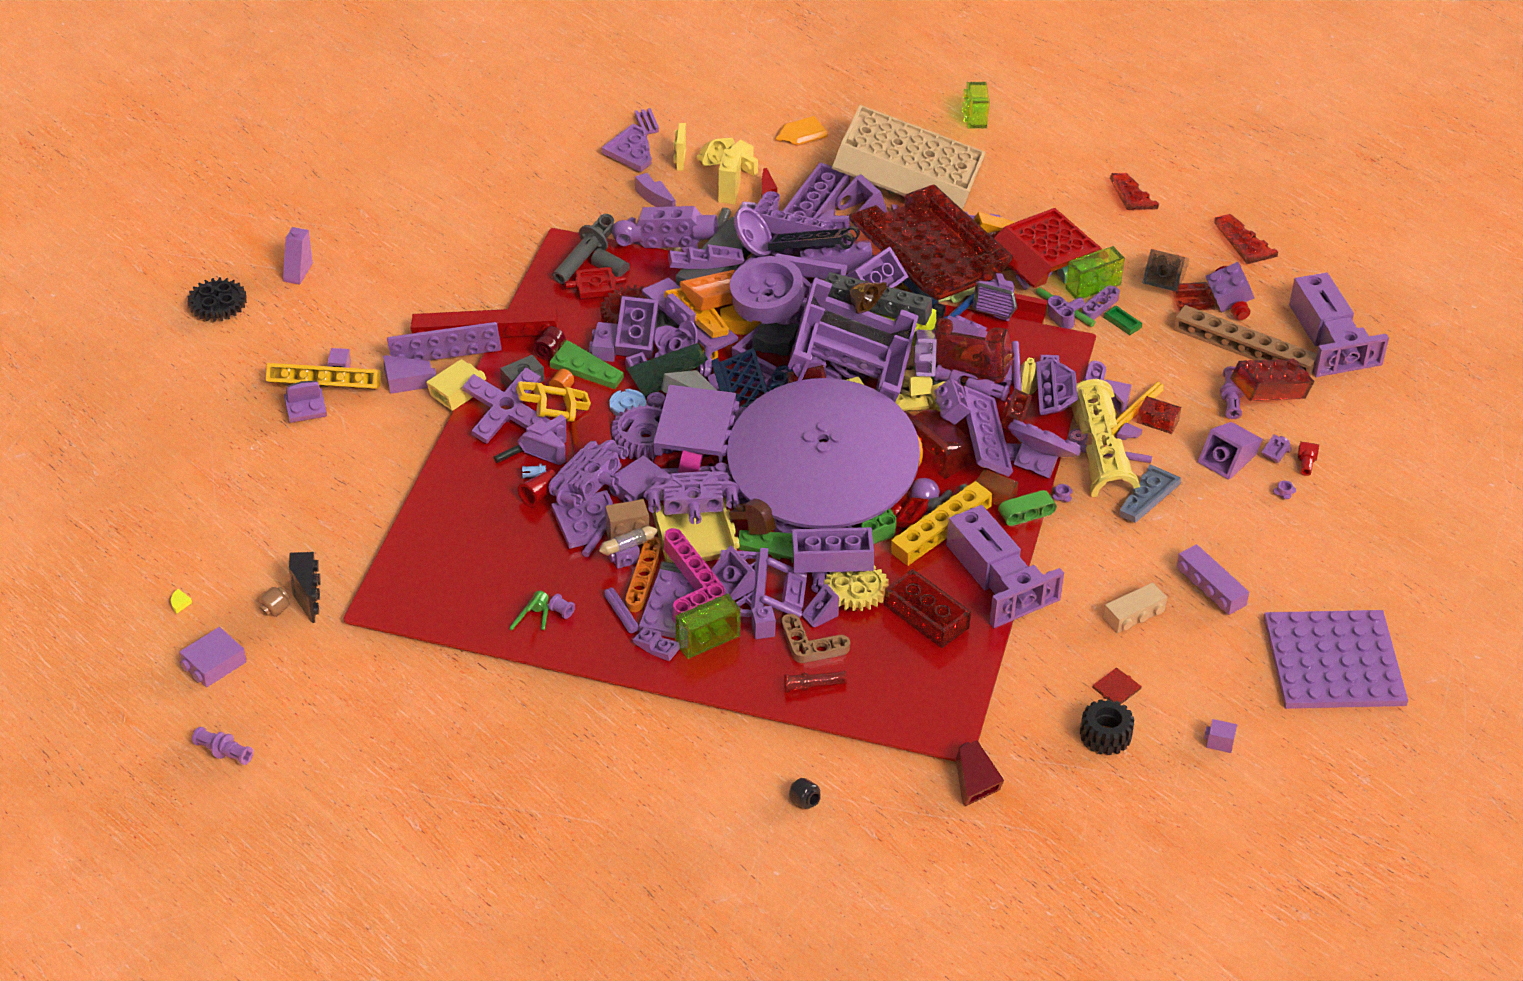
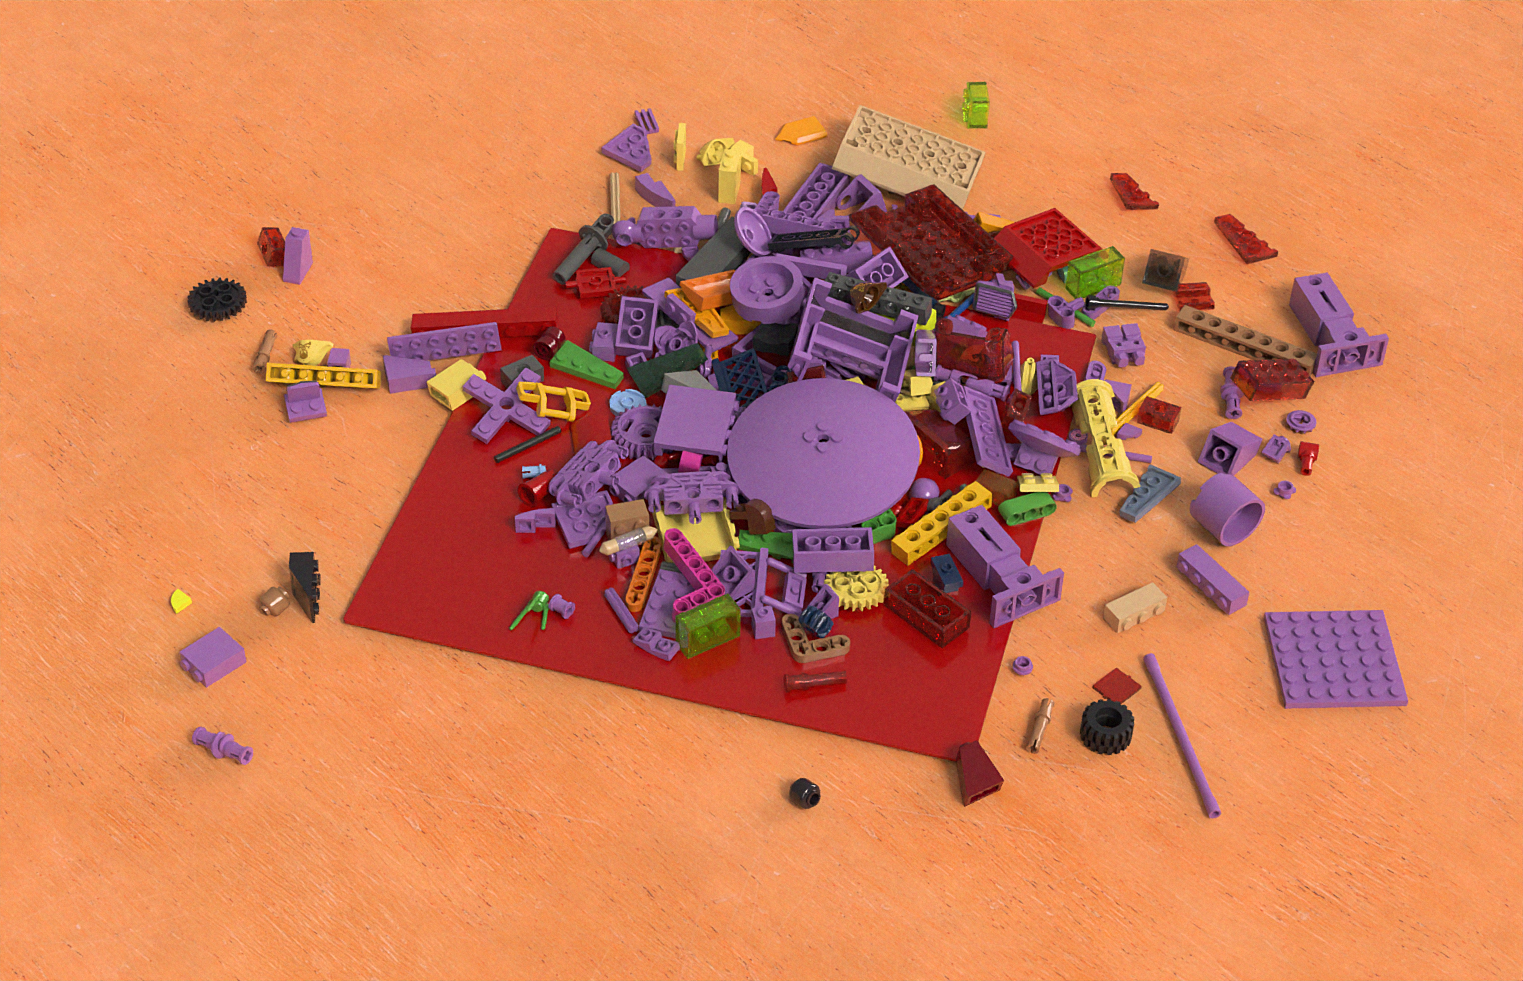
(263, 356): none -> medium nougat pin
(272, 246): none -> clear red brick
(311, 351): none -> light yellow hat
(529, 520): none -> medium lavender slope
(546, 440): medium lavender piece -> none
(562, 379): orange brick -> none
(615, 197): none -> tan axle
(656, 398): medium lavender tile -> none
(712, 257): medium lavender slope -> none
(815, 621): none -> dark blue gear
(946, 573): none -> dark blue brick
(1022, 665): none -> medium lavender plate
(1042, 483): none -> light yellow plate
(1042, 719): none -> medium nougat pin
(1093, 302): none -> black piece
(1123, 320): green tile -> none
(1124, 344): none -> medium lavender hips
(1208, 799): none -> medium lavender piece
(1220, 735): medium lavender brick -> none
(1227, 509): none -> medium lavender brick
(1231, 290): medium lavender brick -> none
(1295, 417): none -> medium lavender gear

